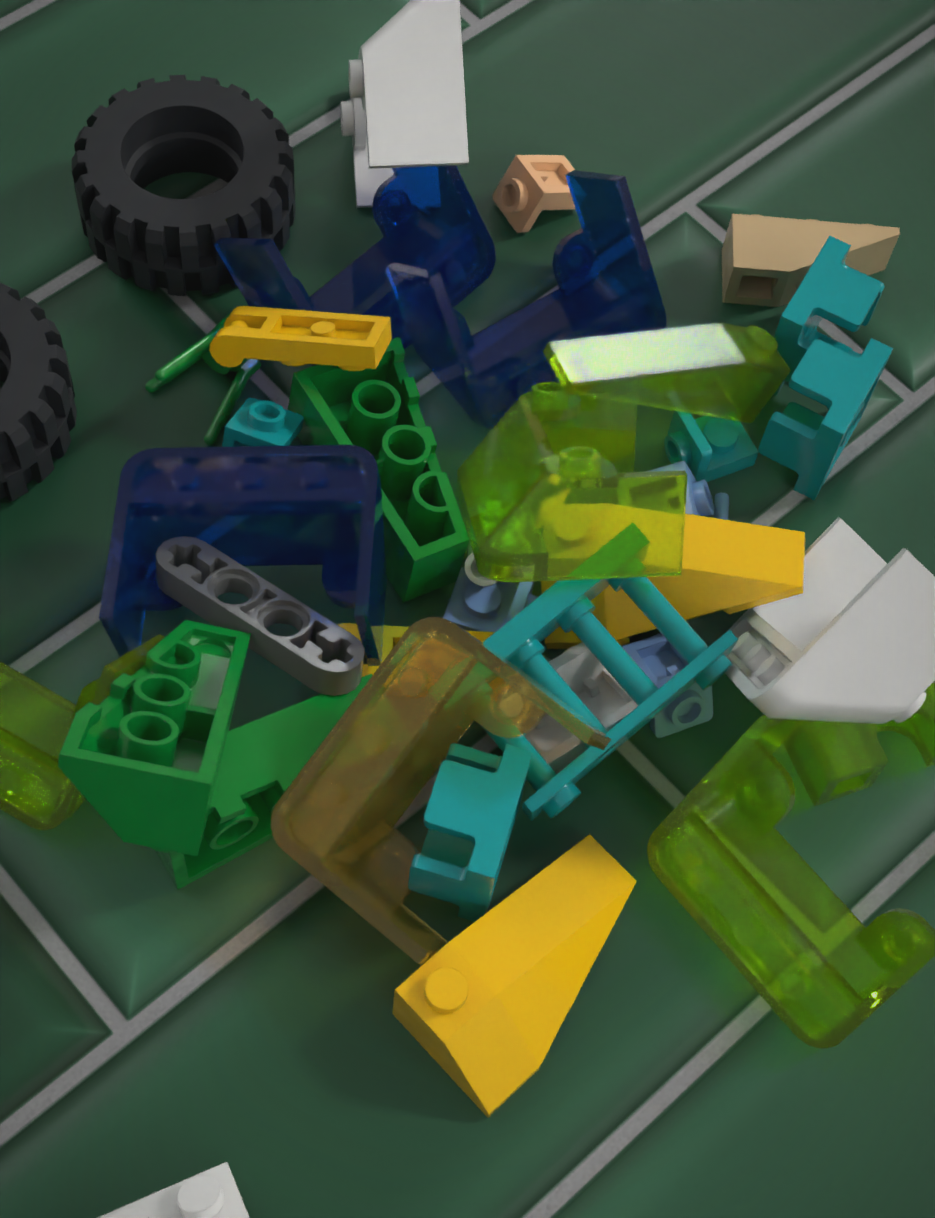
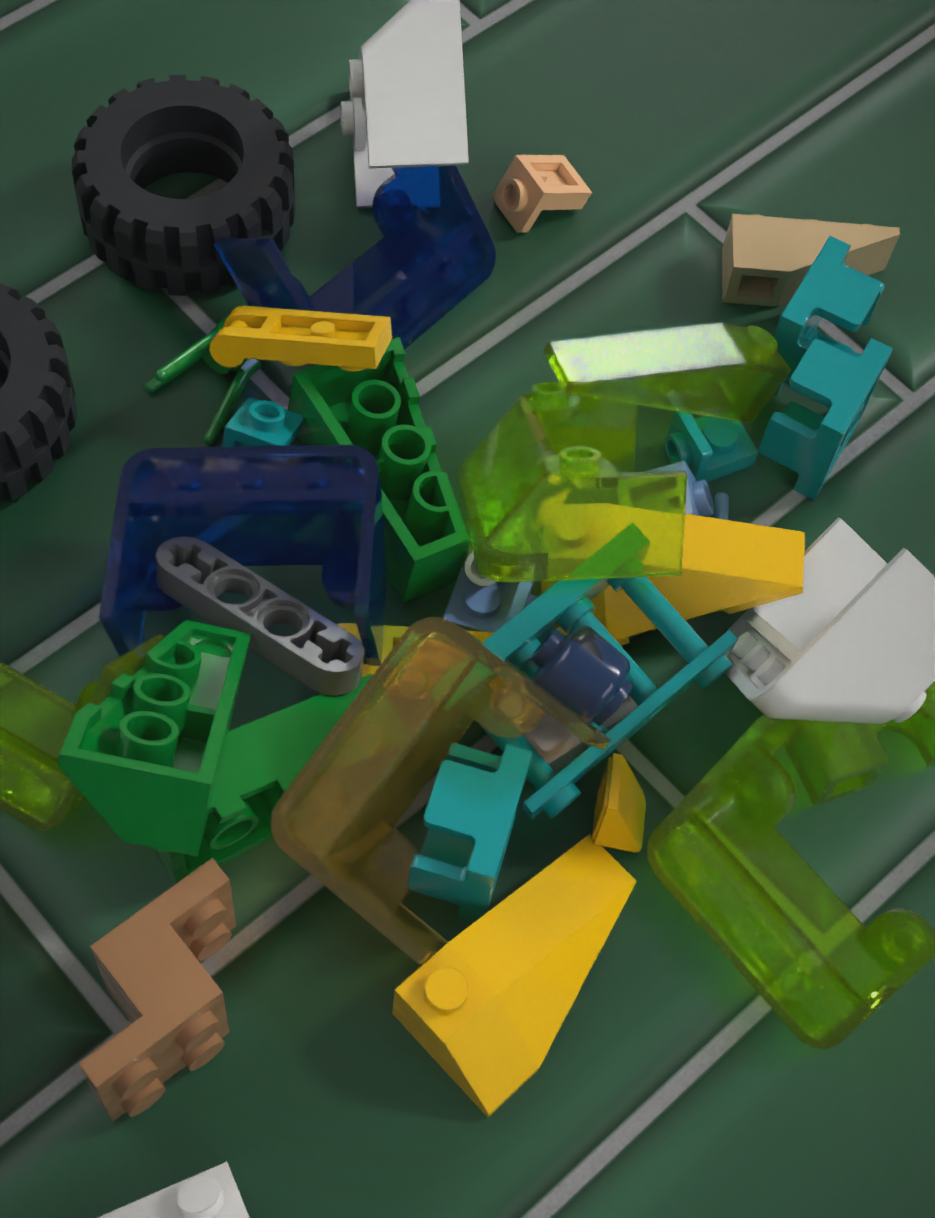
(163, 990): none -> medium nougat bracket
(583, 672): none -> dark blue head
(602, 291): clear blue windscreen -> none
(619, 808): none -> yellow slope
(660, 663): bracket -> none

